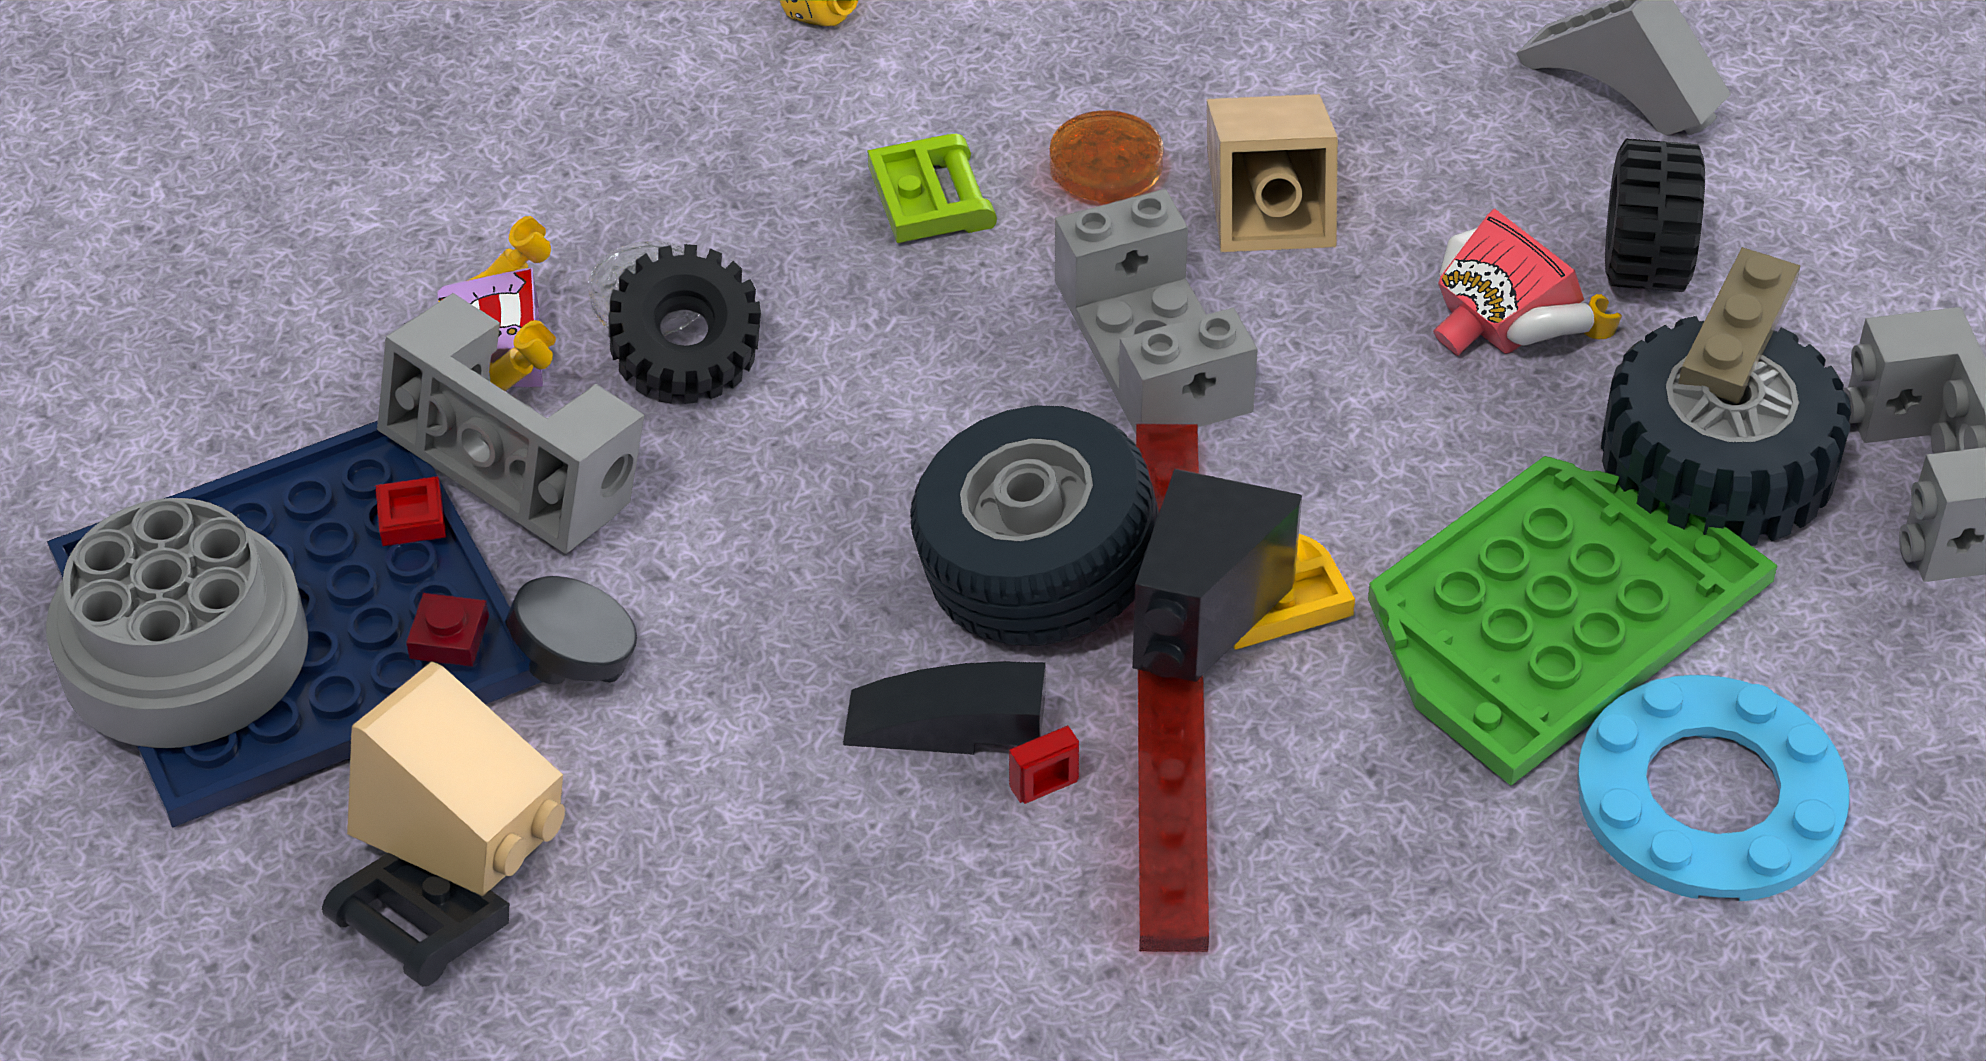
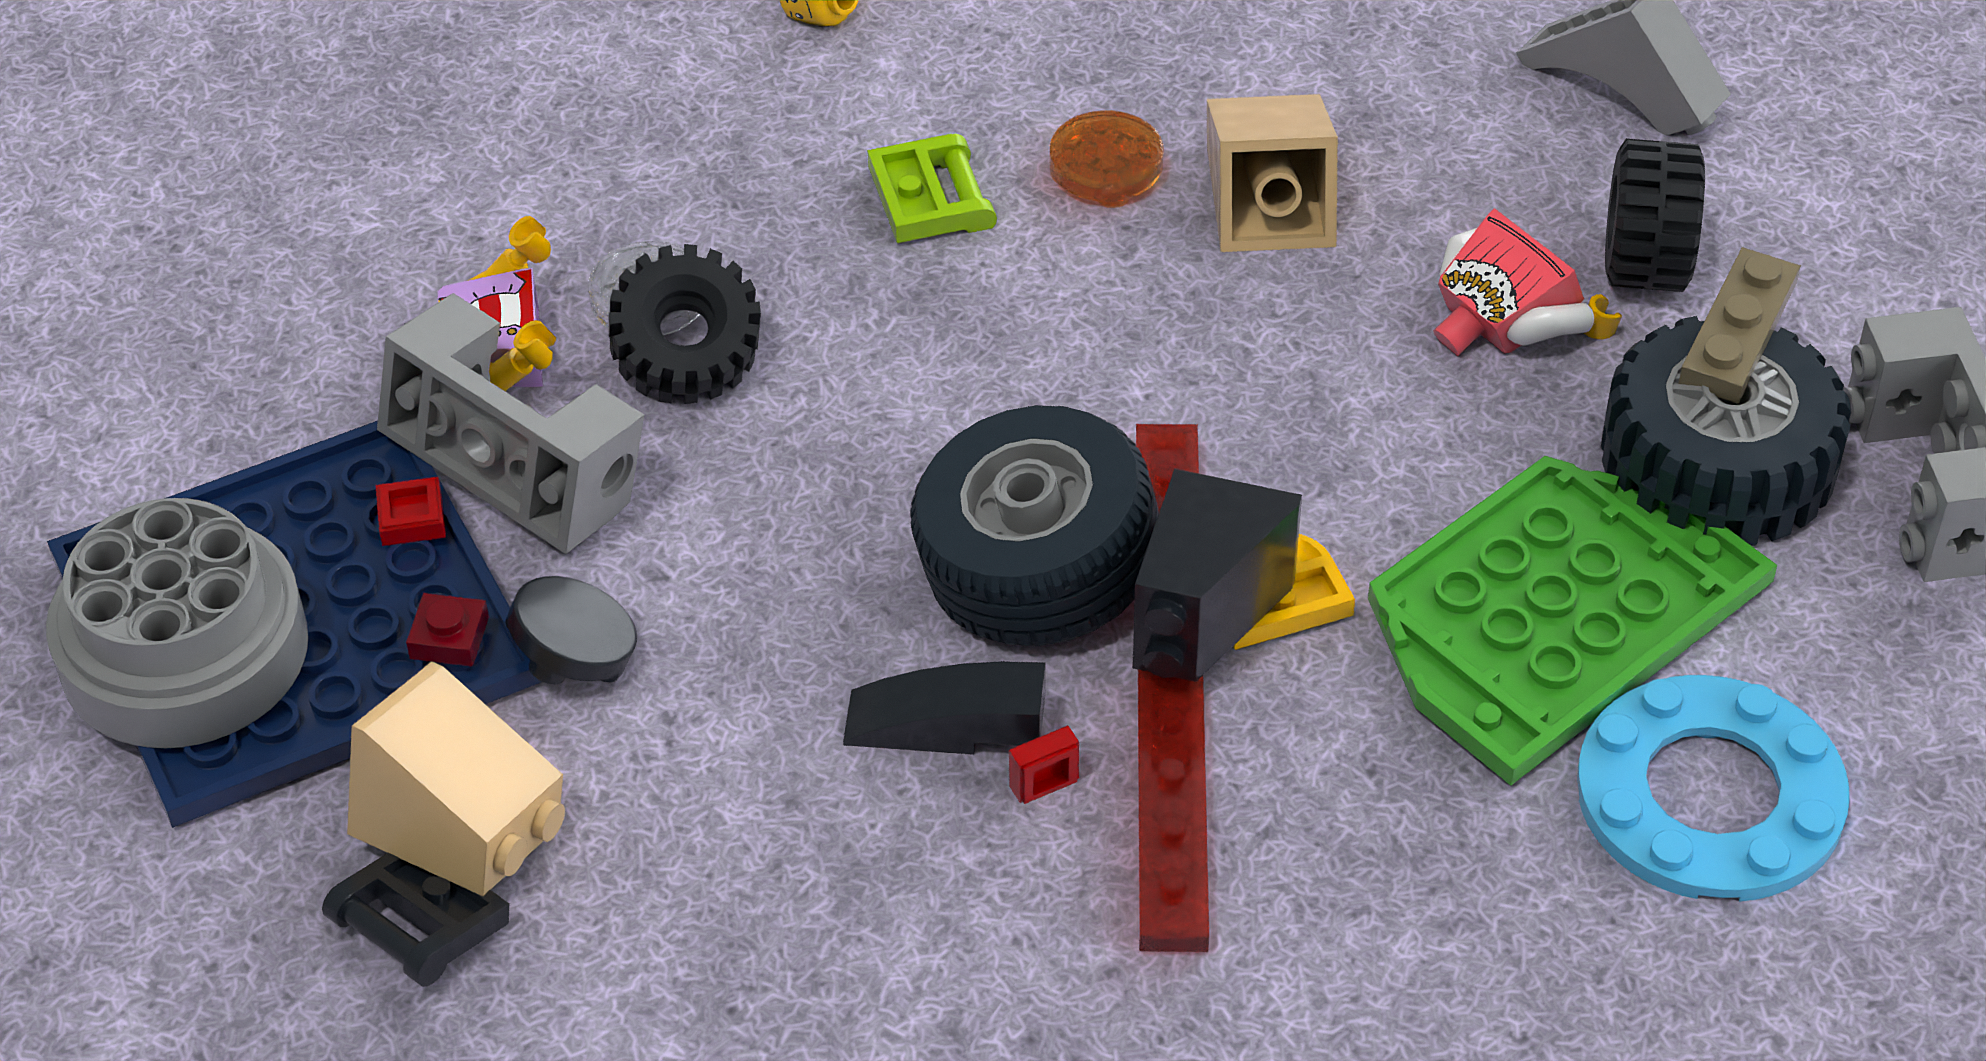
(1146, 328): light grey plate -> none

